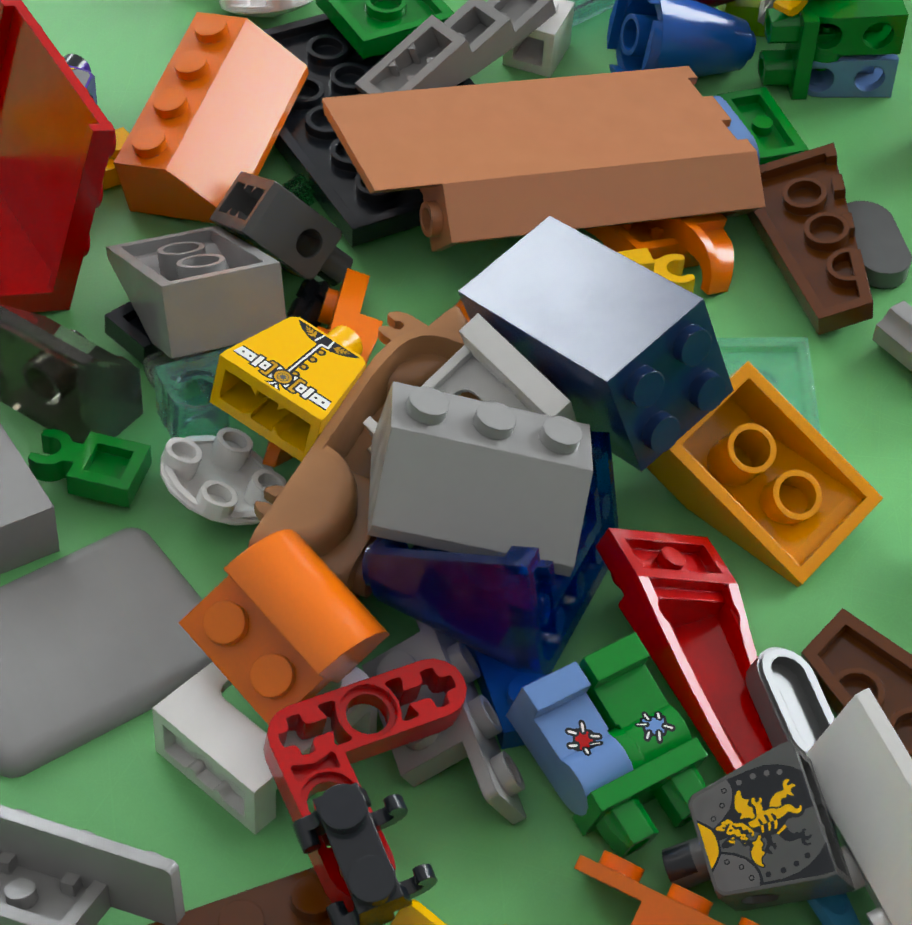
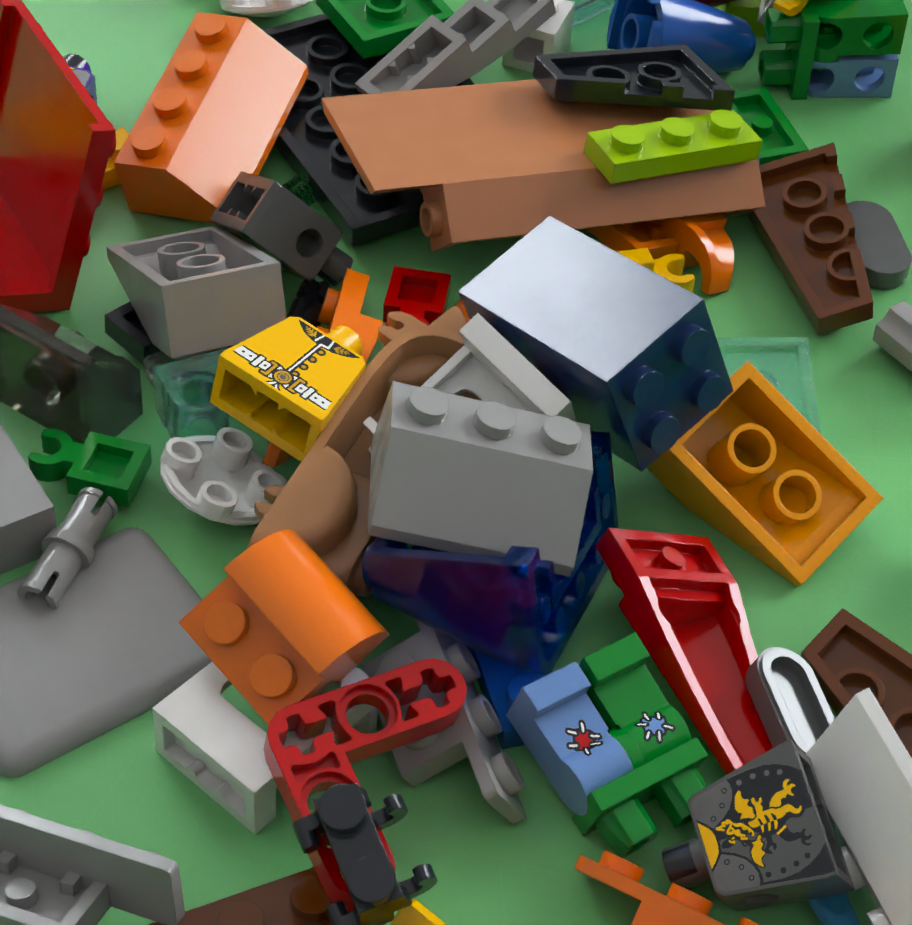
(69, 546): none -> light grey pin
(417, 293): none -> red plate
(634, 76): none -> black wing
(672, 146): none -> lime plate

